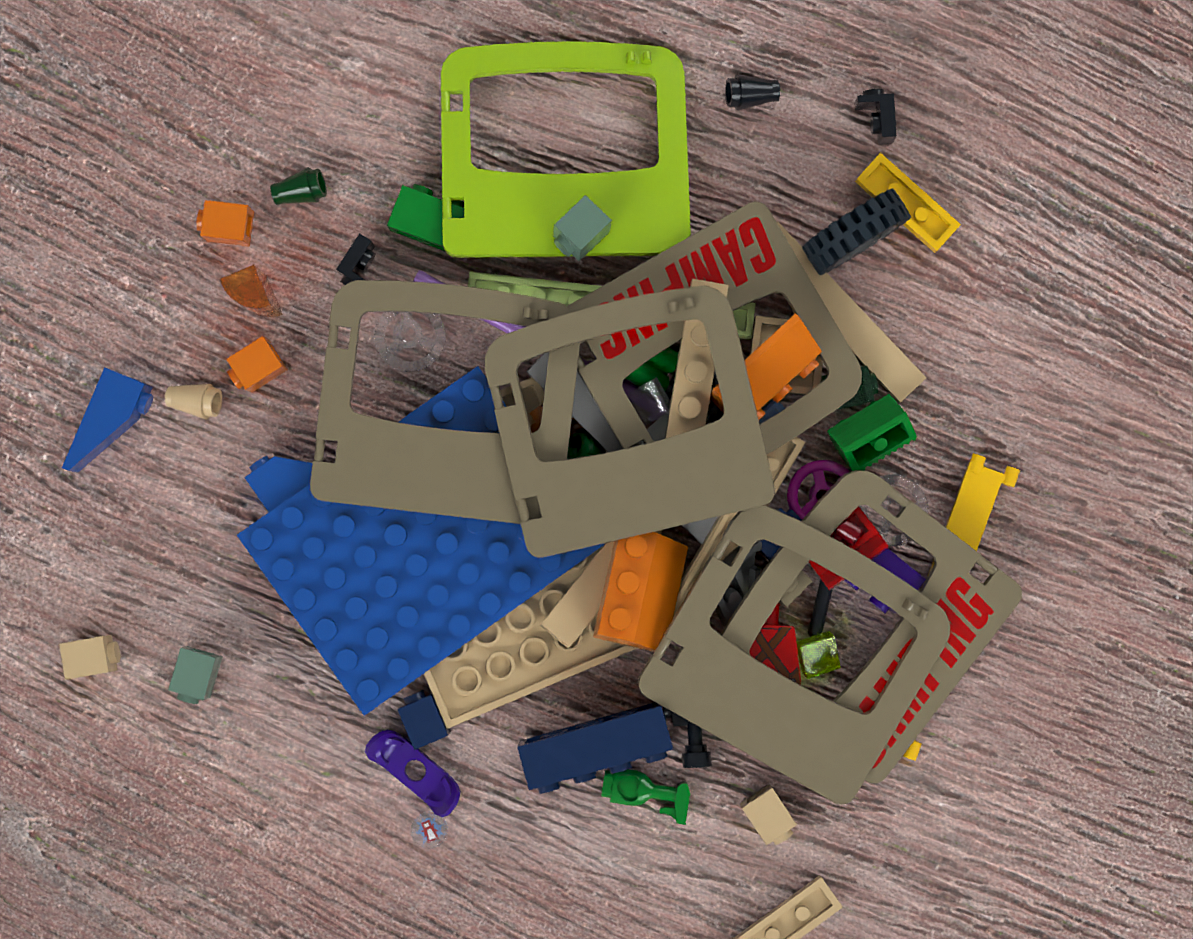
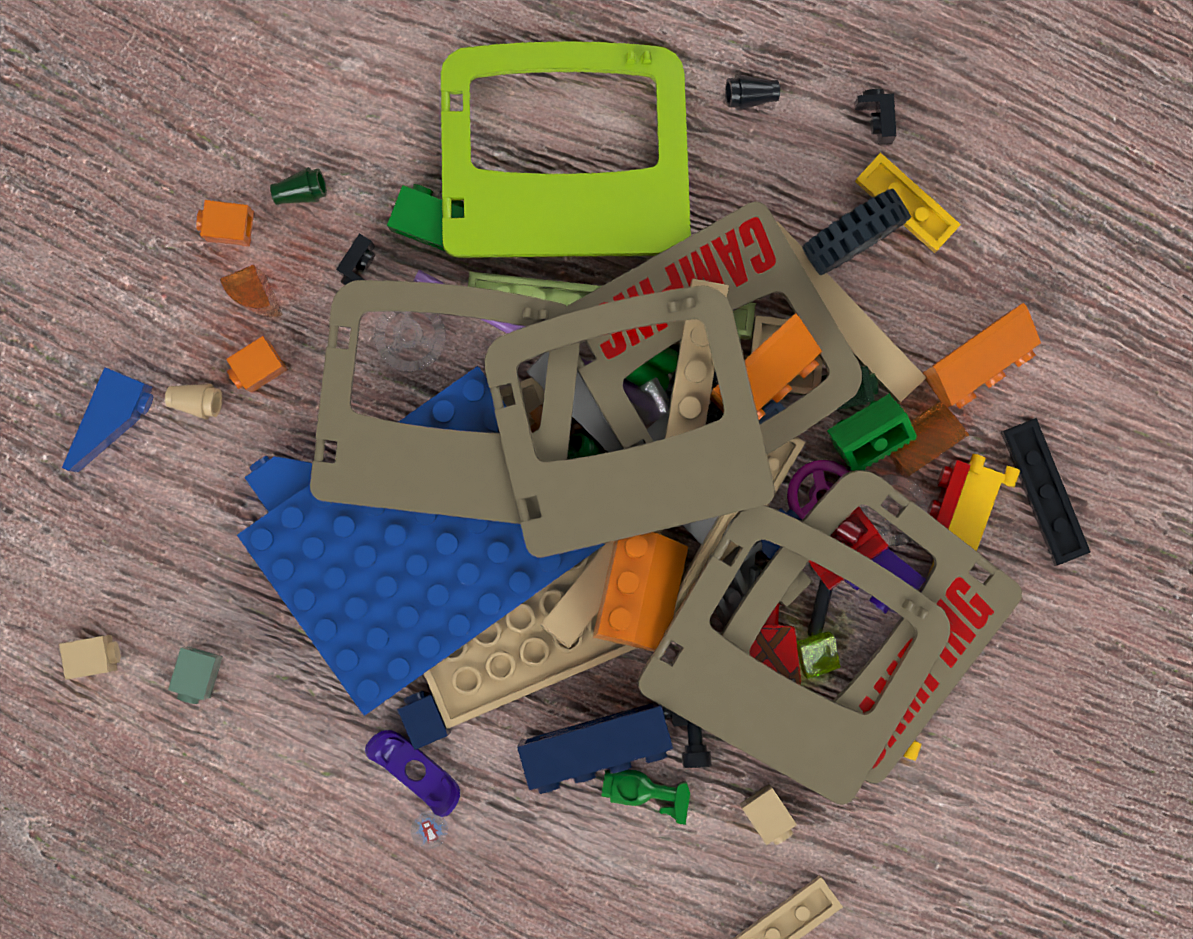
(581, 229): sand green brick -> none
(936, 432): none -> clear orange brick
(952, 482): none -> red plate
(984, 358): none -> orange slope
(1045, 492): none -> black tile

